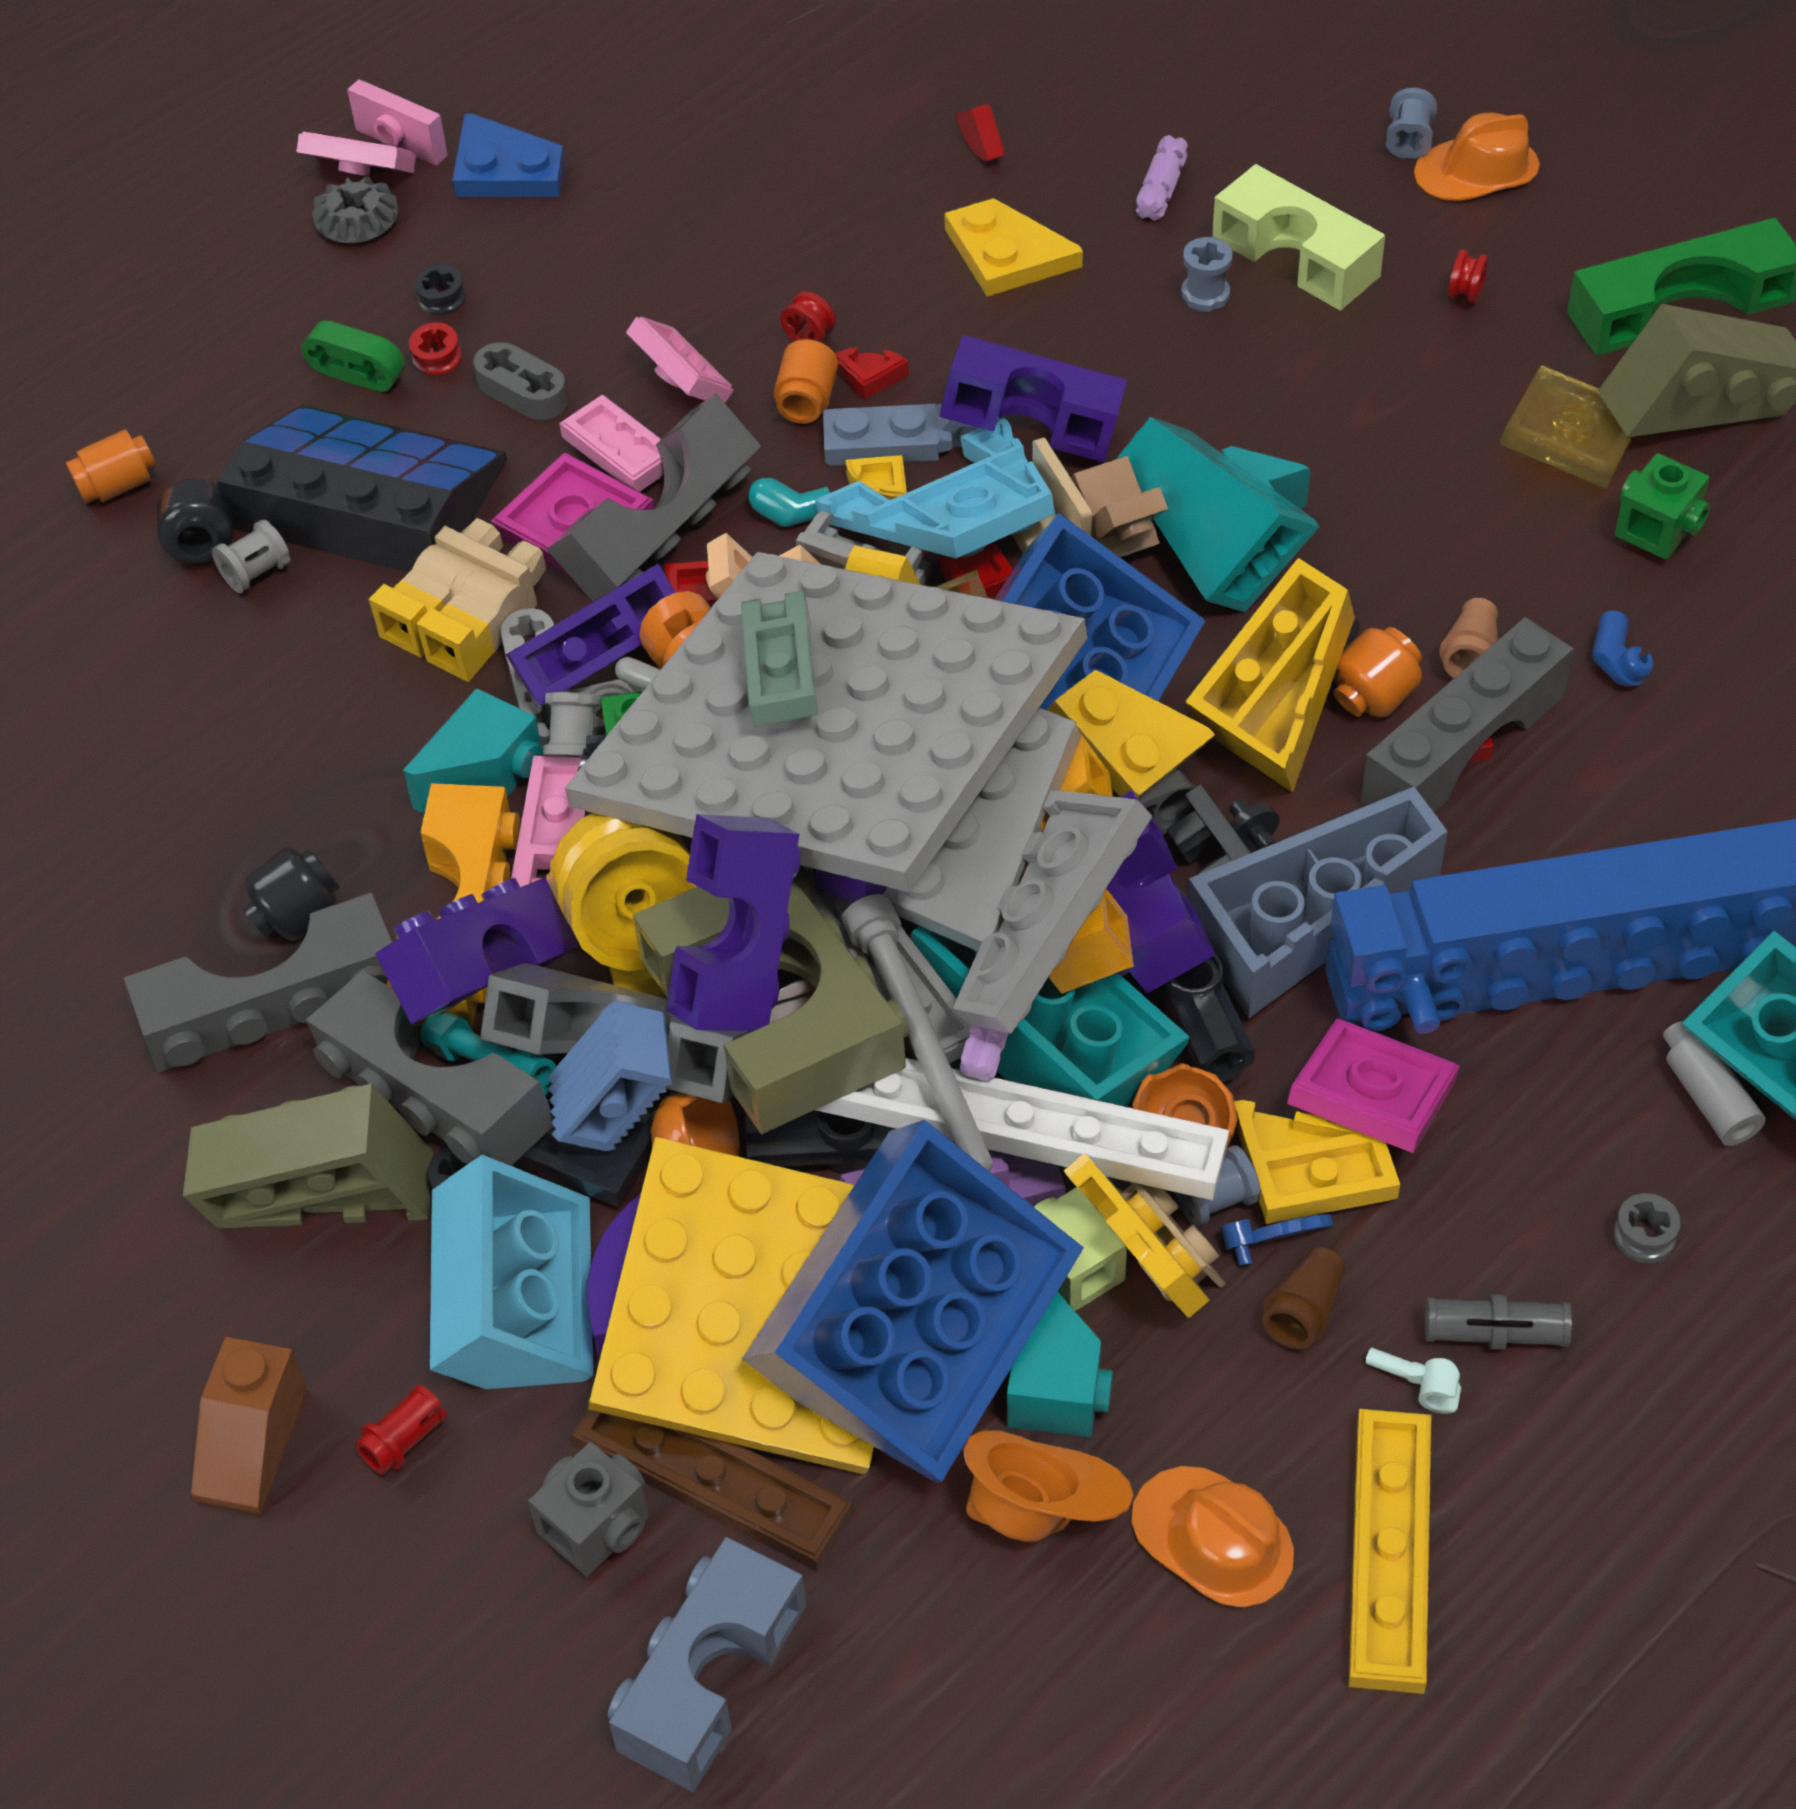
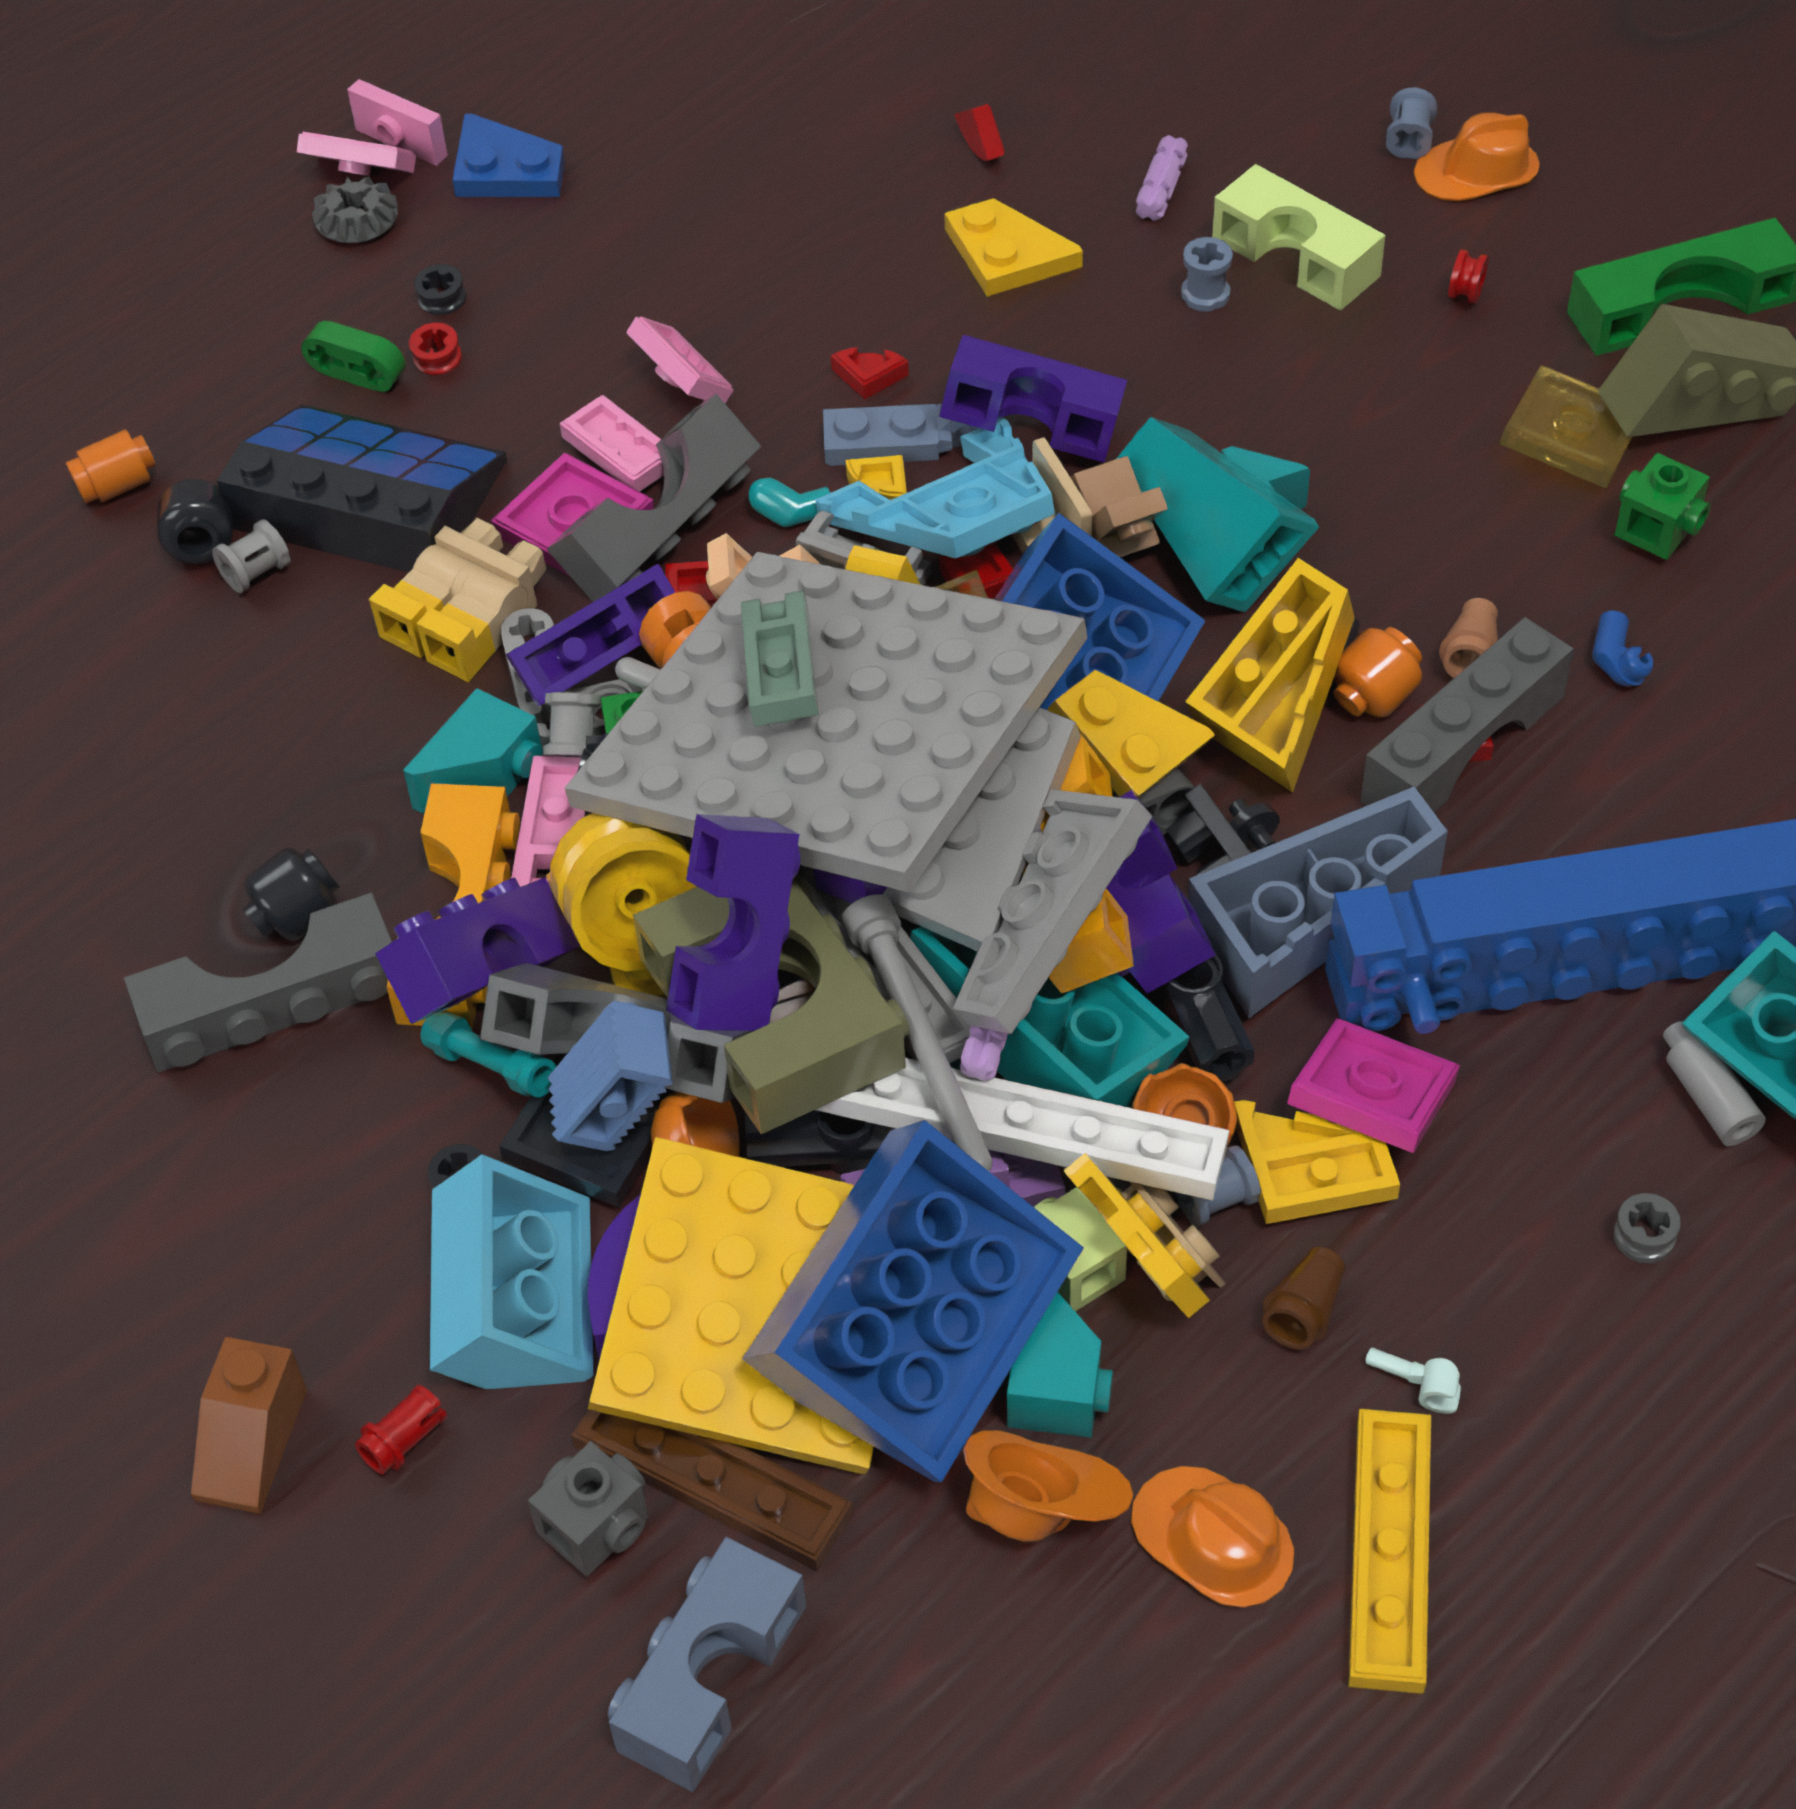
(308, 1157): olive wedge -> none
(472, 1106): dark grey arch -> none
(516, 386): dark grey beam -> none
(805, 380): orange brick -> none
(808, 318): red bush -> none
(1240, 1233): blue piece -> none
(1546, 1321): dark grey pin -> none

